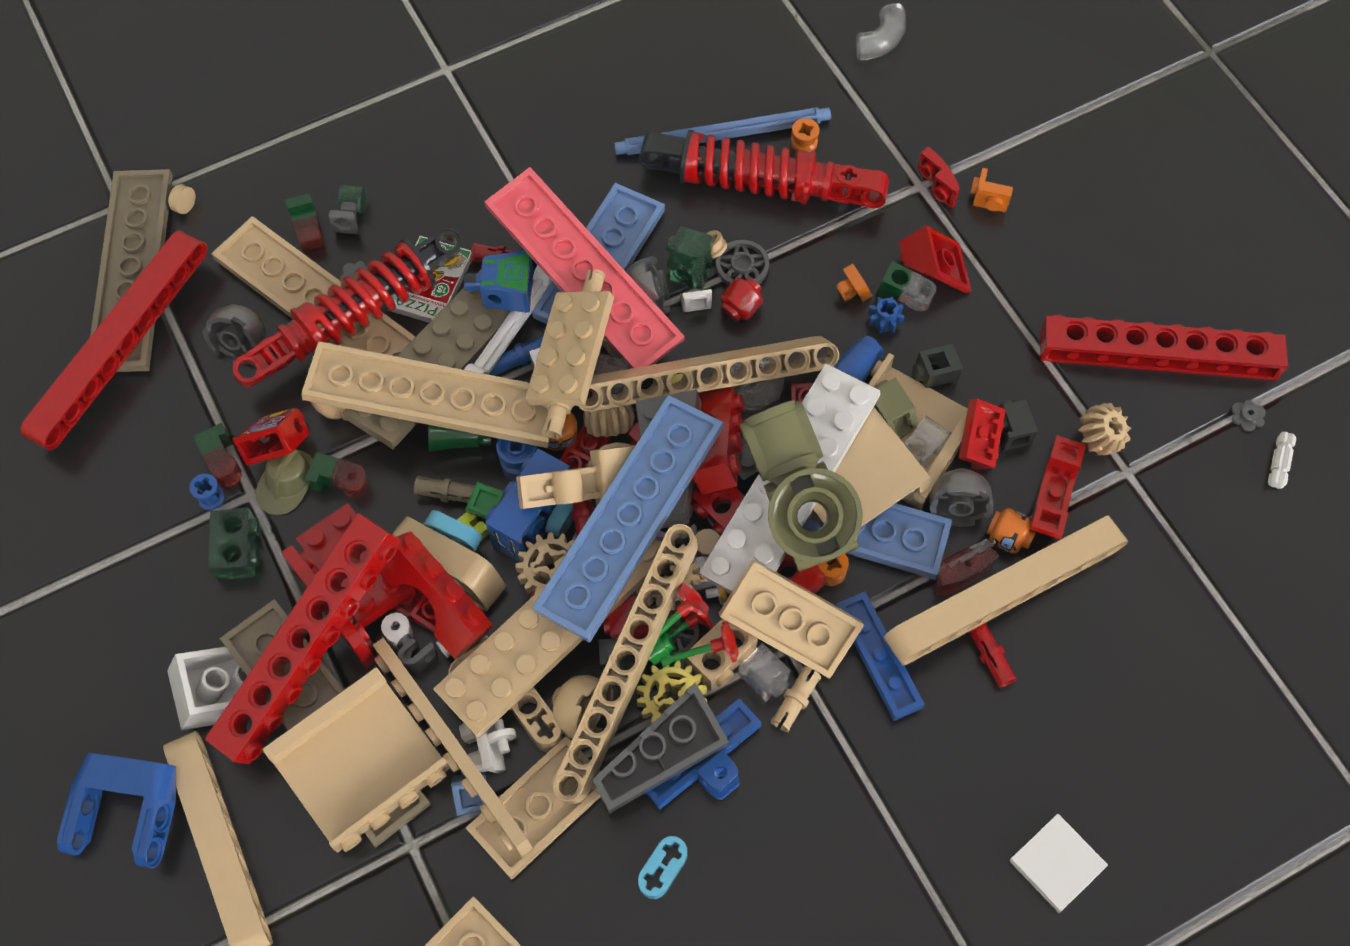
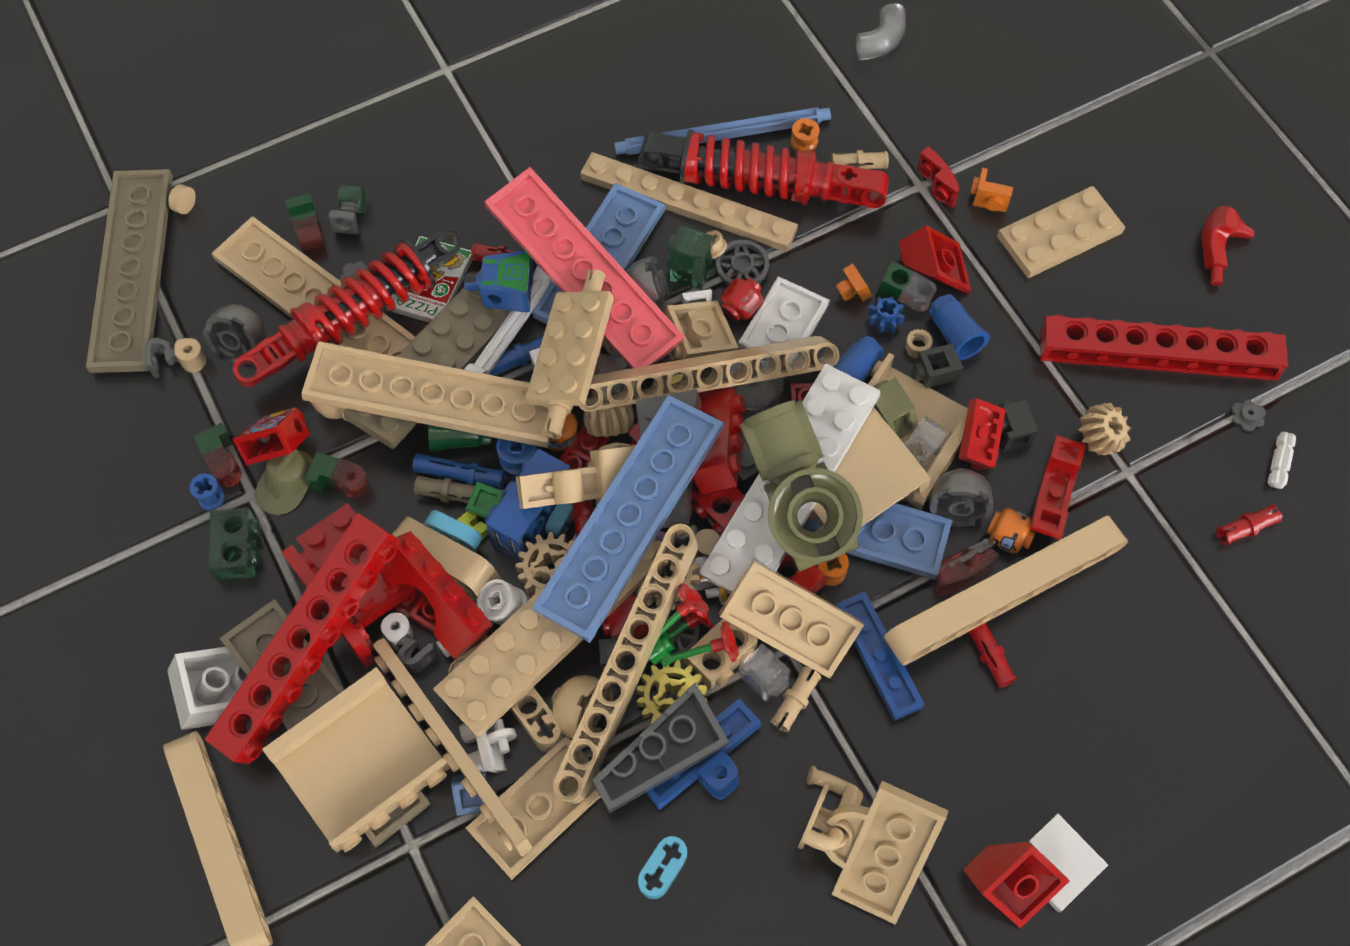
(113, 341): red beam -> none
(126, 776): blue connector -> none
(186, 352): none -> leg
(459, 471): none -> blue pin
(501, 600): none -> white wheel
(692, 202): none -> tan plate
(703, 328): none -> tan plate
(785, 315): none -> white tile
(868, 160): none -> tan pin
(876, 845): none -> tan plate
(919, 335): none -> tan axle
(958, 326): none -> blue plant
(1016, 879): none -> red slope
(1060, 231): none -> tan plate
(1221, 224): none -> red animal
(1249, 524): none -> red pin

